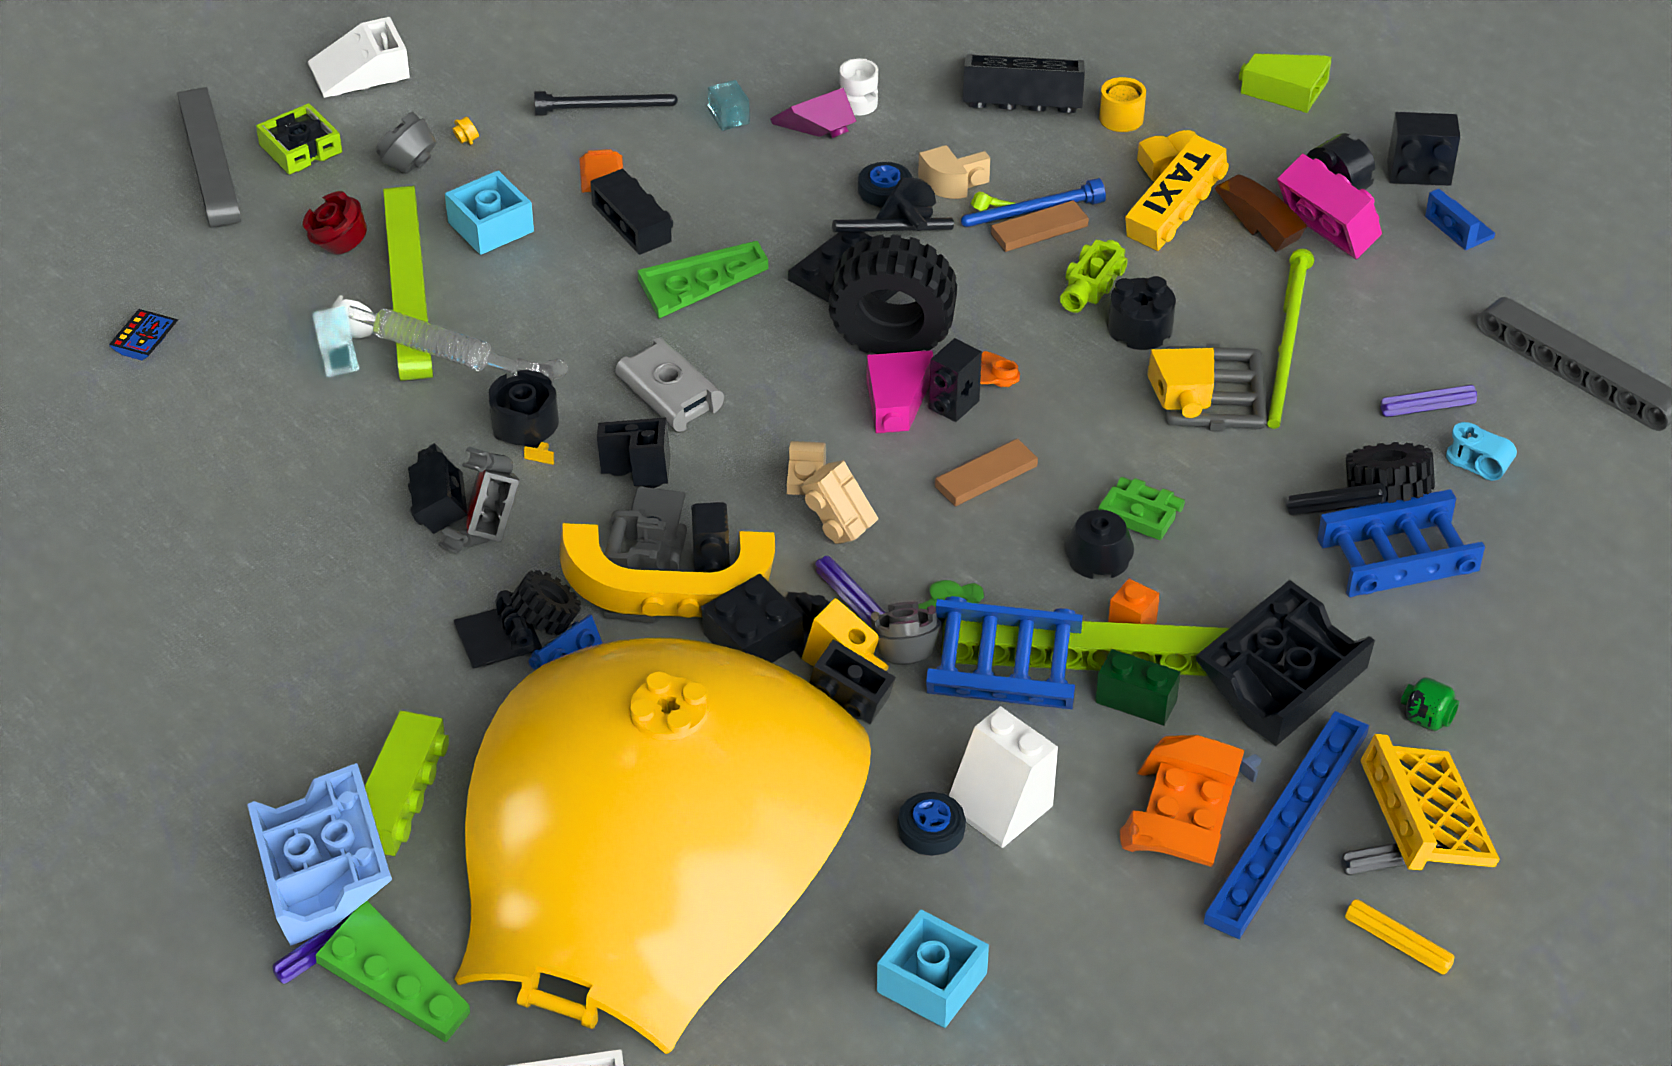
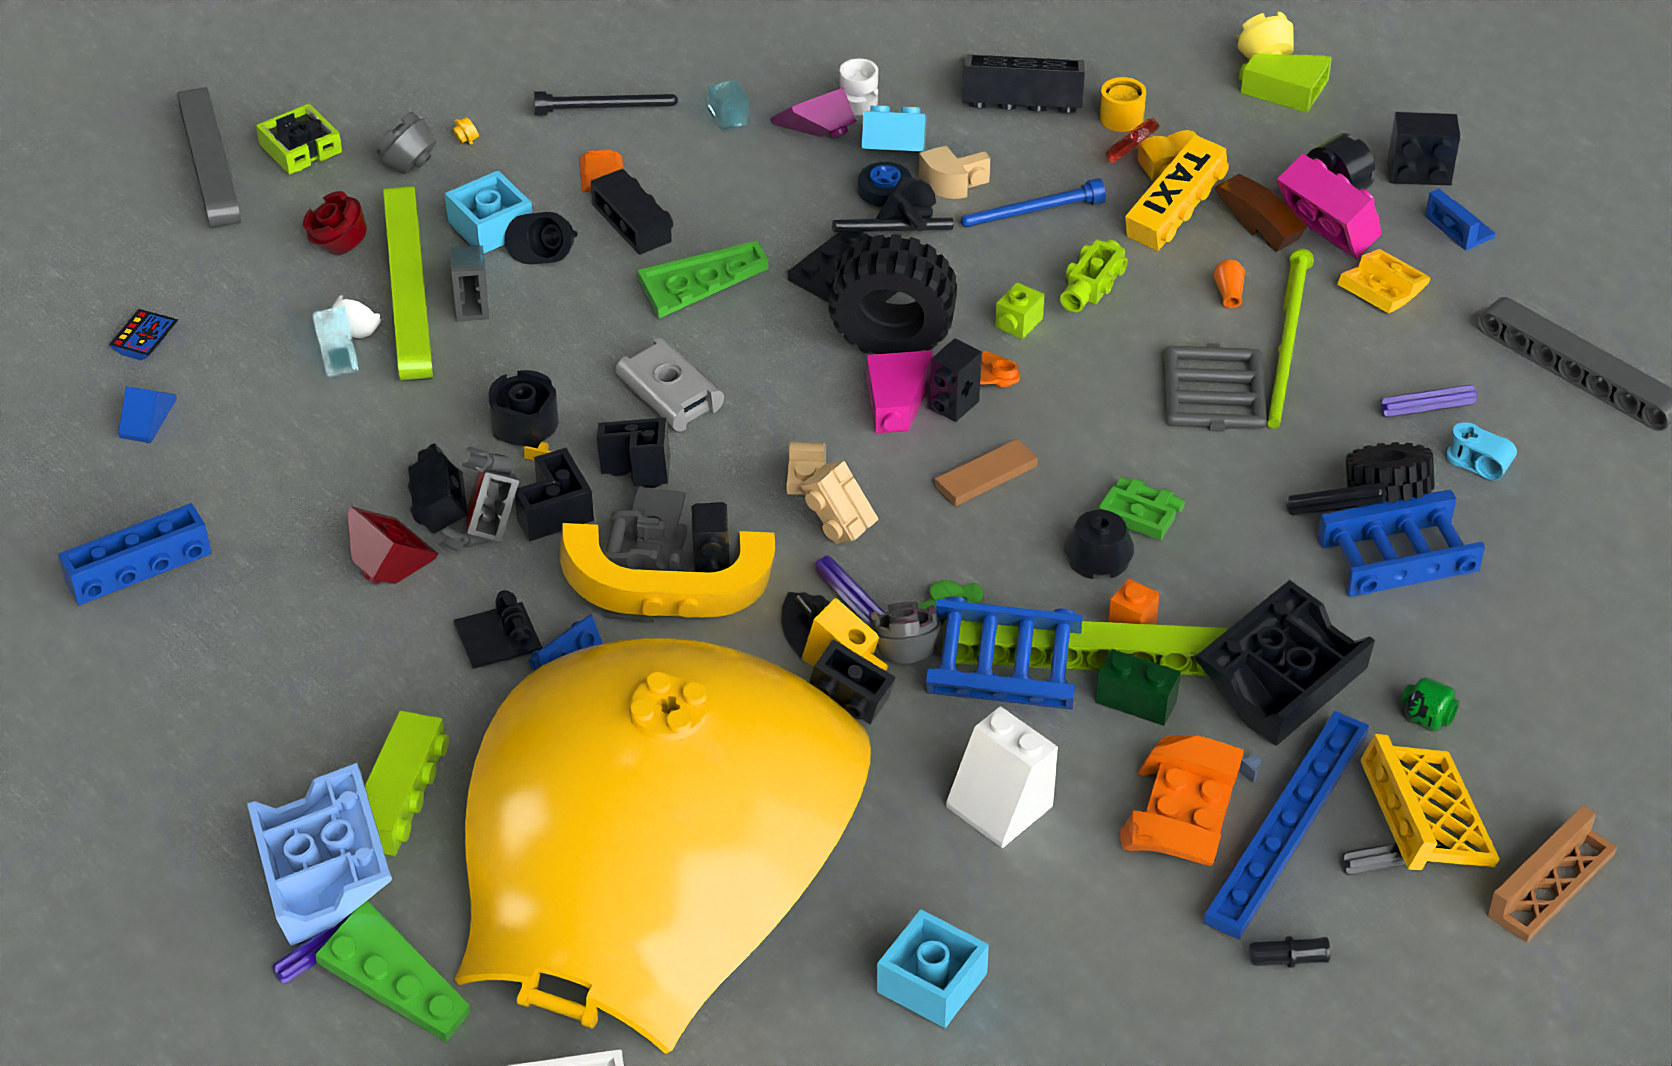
(134, 554): none -> blue brick
(144, 413): none -> blue slope
(361, 59): white slope -> none
(385, 547): none -> dark red slope
(447, 343): clear piece -> none
(469, 283): none -> dark grey slope
(539, 238): none -> black piece
(545, 602): black tyre -> none
(555, 498): none -> black brick
(754, 620): black brick -> none
(894, 130): none -> medium azure brick
(930, 809): black wheel -> none
(982, 201): lime hand -> none
(1019, 310): none -> lime brick
(1039, 225): medium nougat tile -> none
(1132, 140): none -> clear red tile
(1141, 312): black brick -> none
(1183, 378): yellow torso -> none
(1230, 281): none -> orange cone
(1266, 36): none -> light yellow cone
(1290, 952): none -> black axle
(1384, 280): none -> yellow slope
(1400, 936): yellow axle -> none
(1544, 863): none -> medium nougat fence

